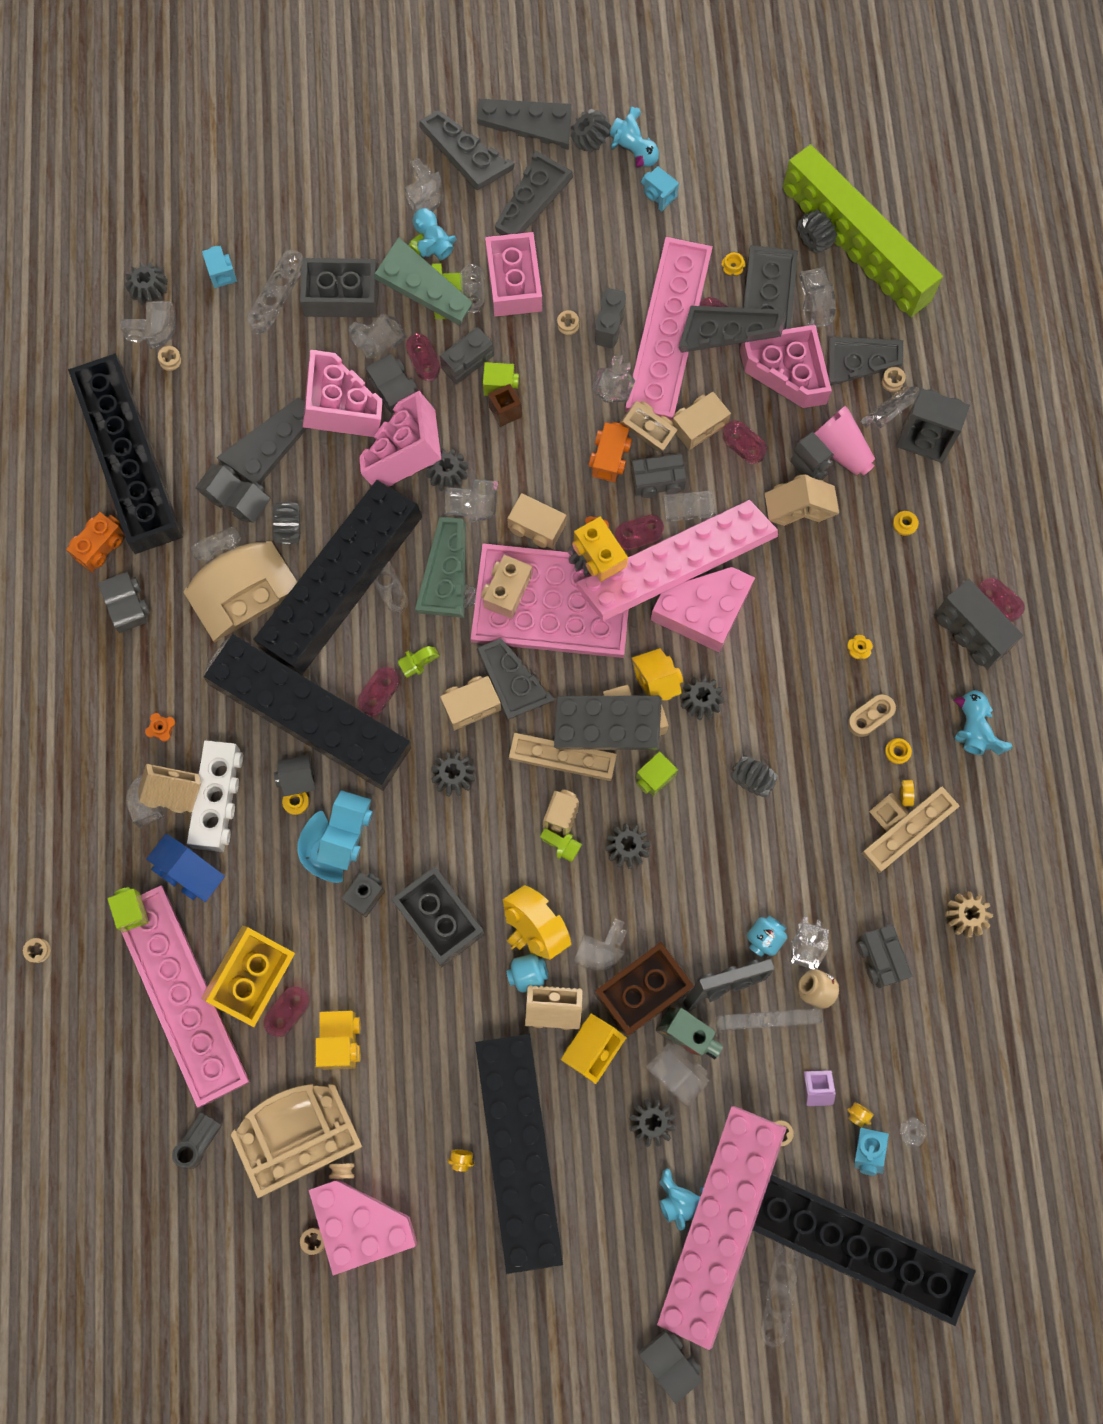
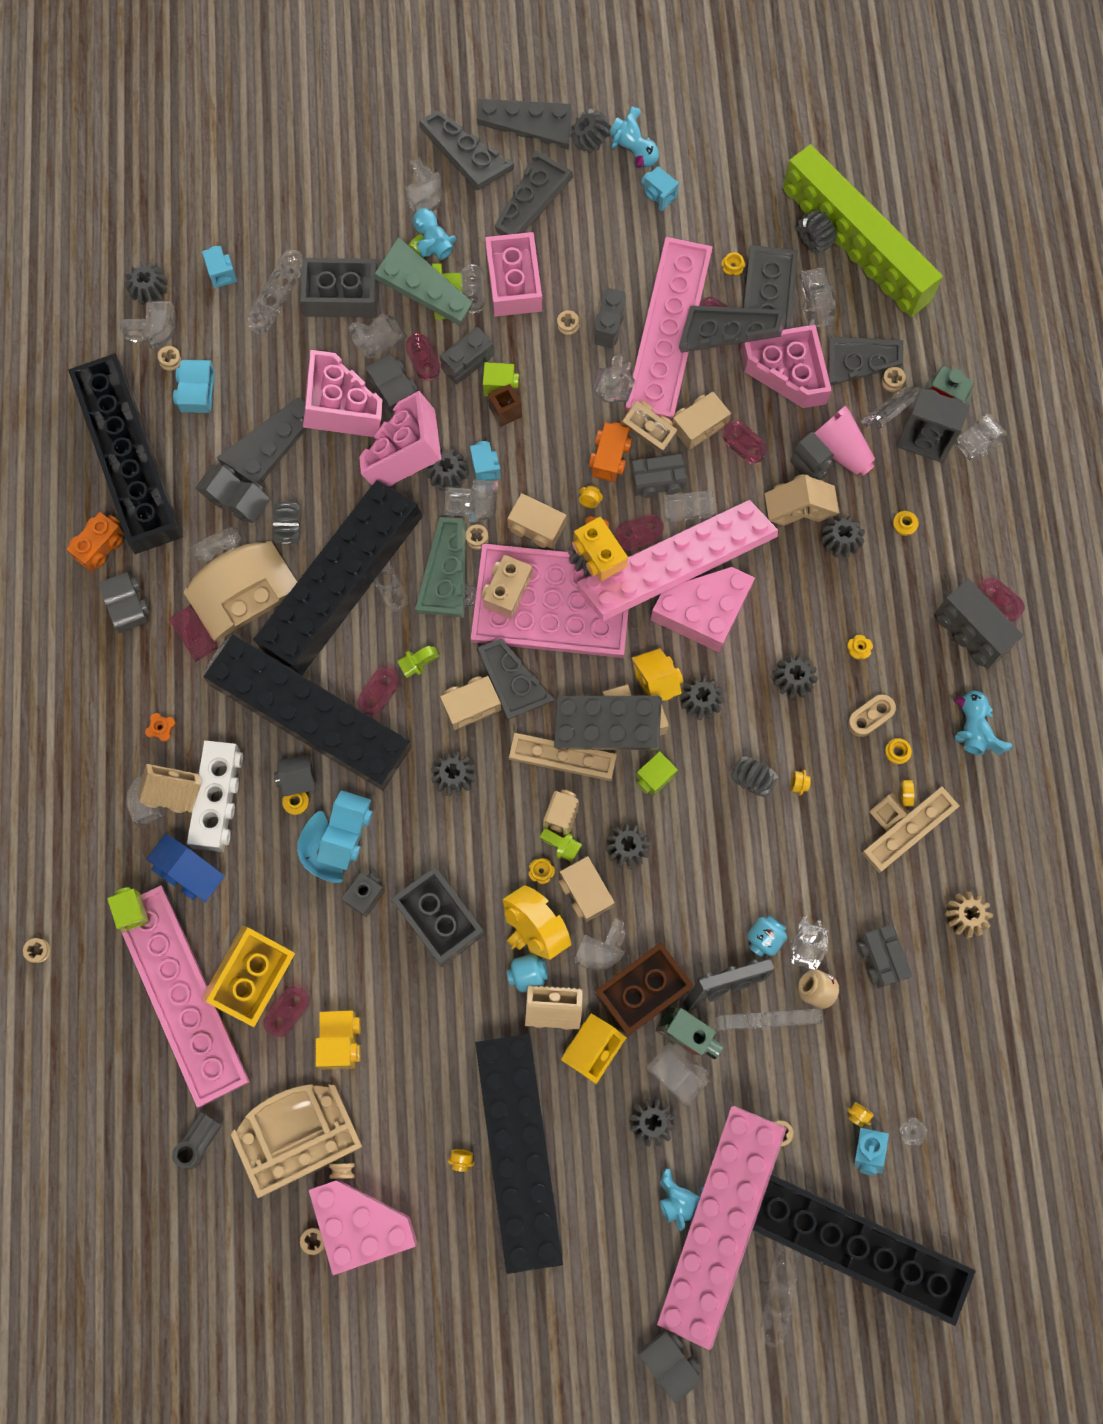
(192, 633): none -> clear pink plate
(194, 386): none -> medium azure brick
(476, 529): none -> tan bush
(485, 462): none -> medium azure brick
(542, 863): none -> yellow plate
(586, 890): none -> tan brick
(590, 496): none -> yellow plate
(786, 678): none -> dark grey gear
(799, 782): none -> yellow plate
(819, 1088): lavender slope -> none
(847, 543): none -> dark grey gear
(951, 384): none -> sand green torso
(981, 437): none -> clear brick

